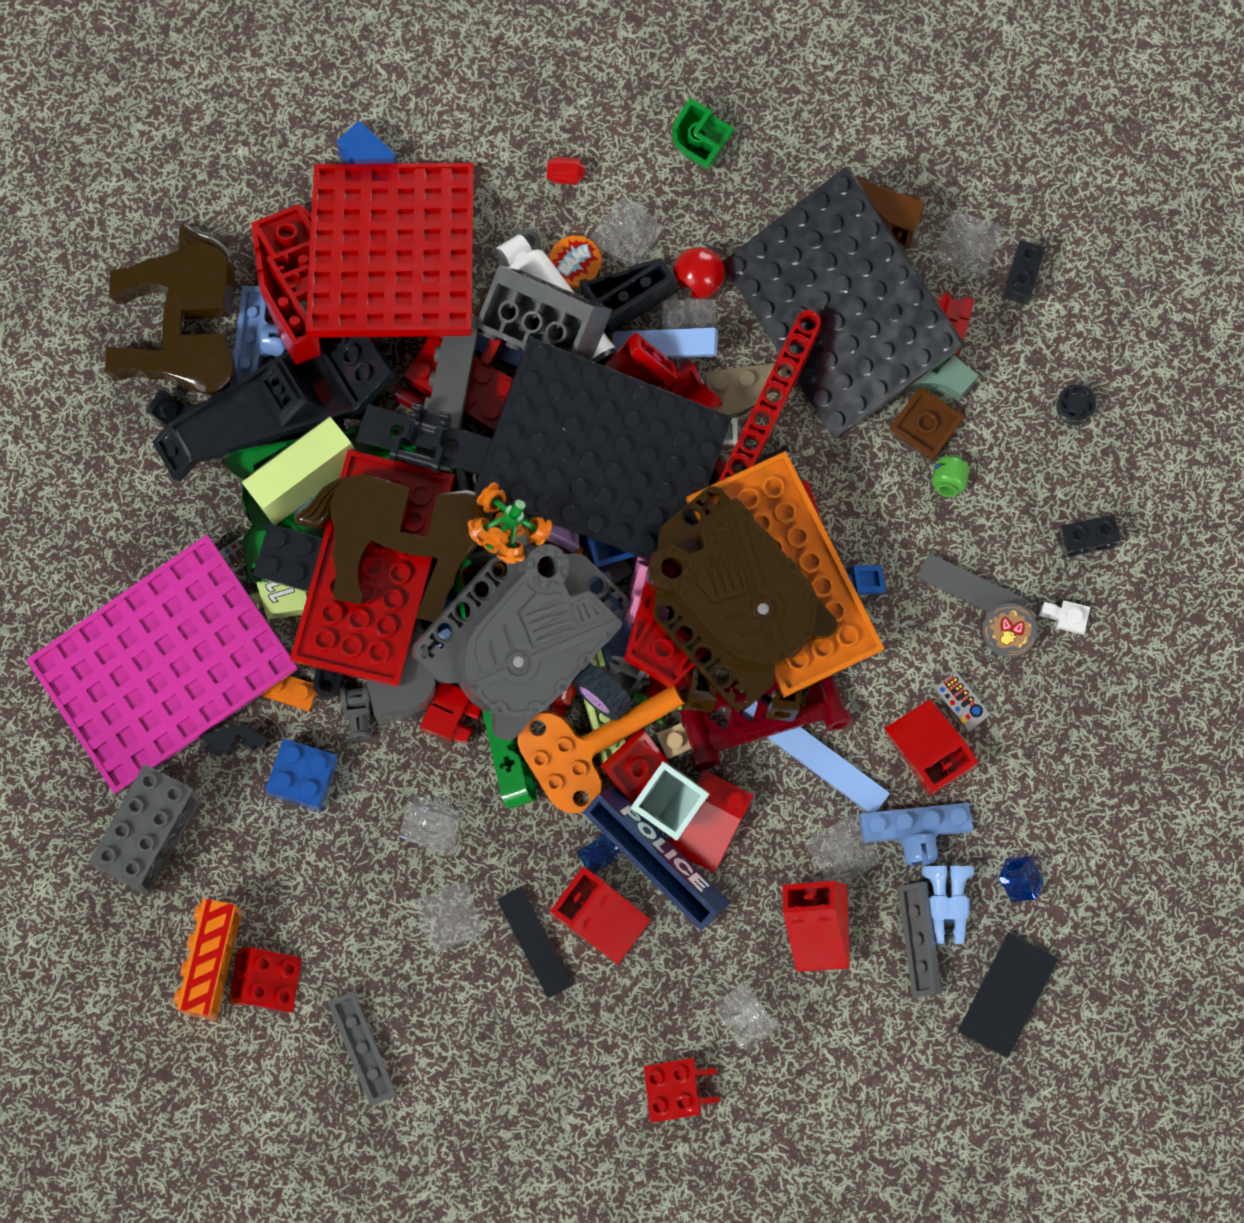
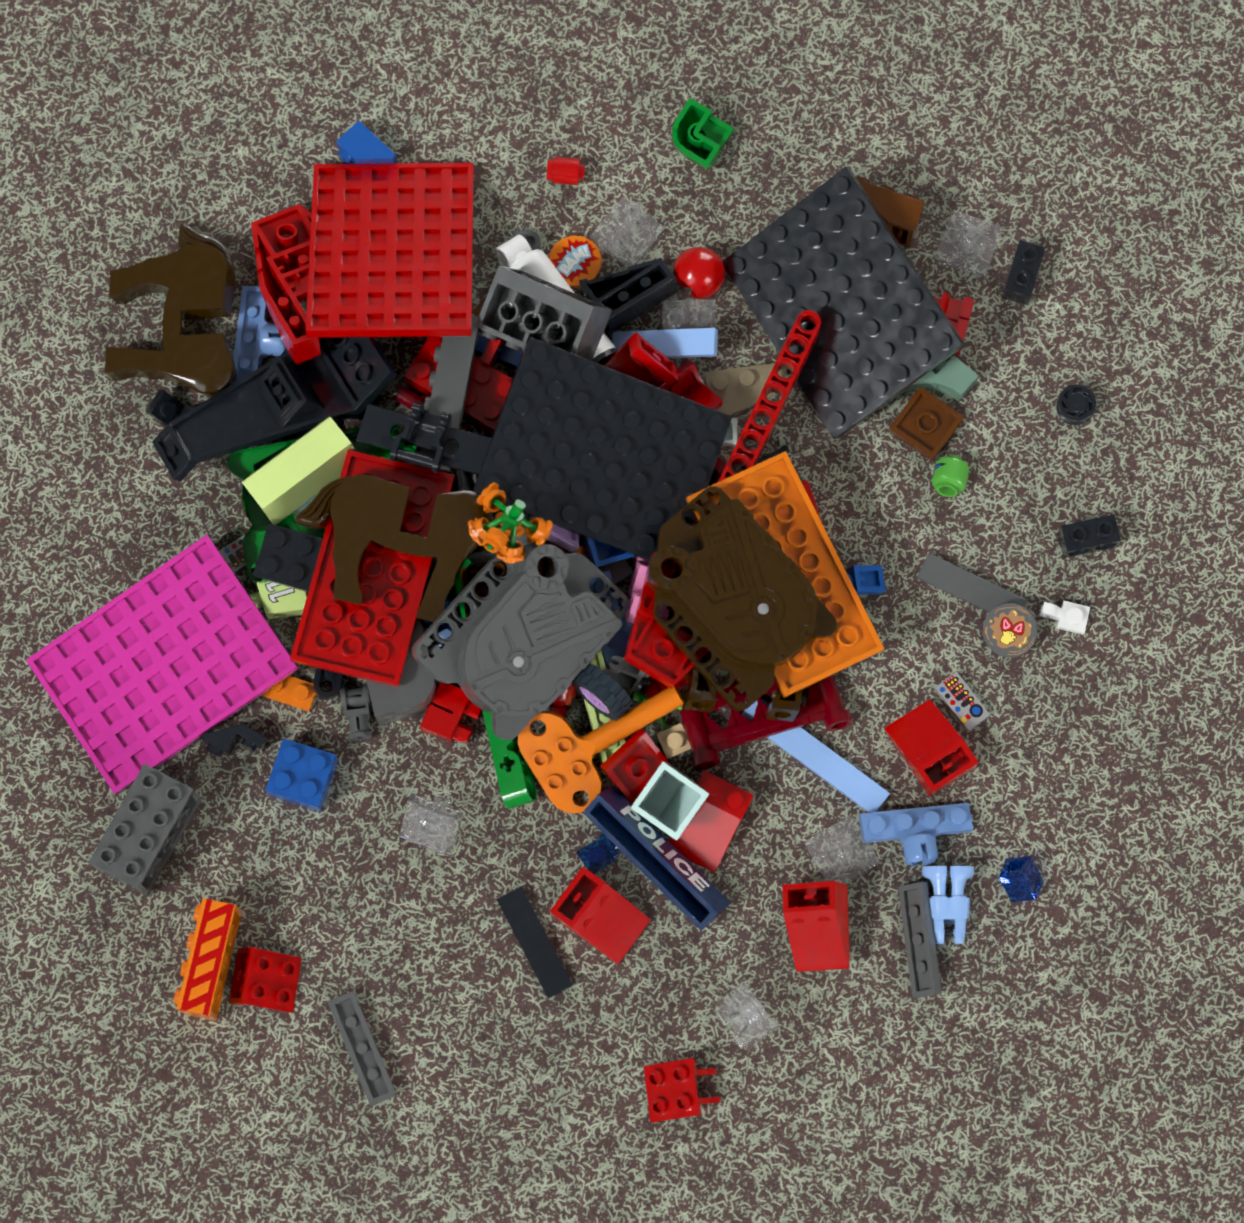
(449, 917): clear plate -> none
(1007, 995): black tile -> none

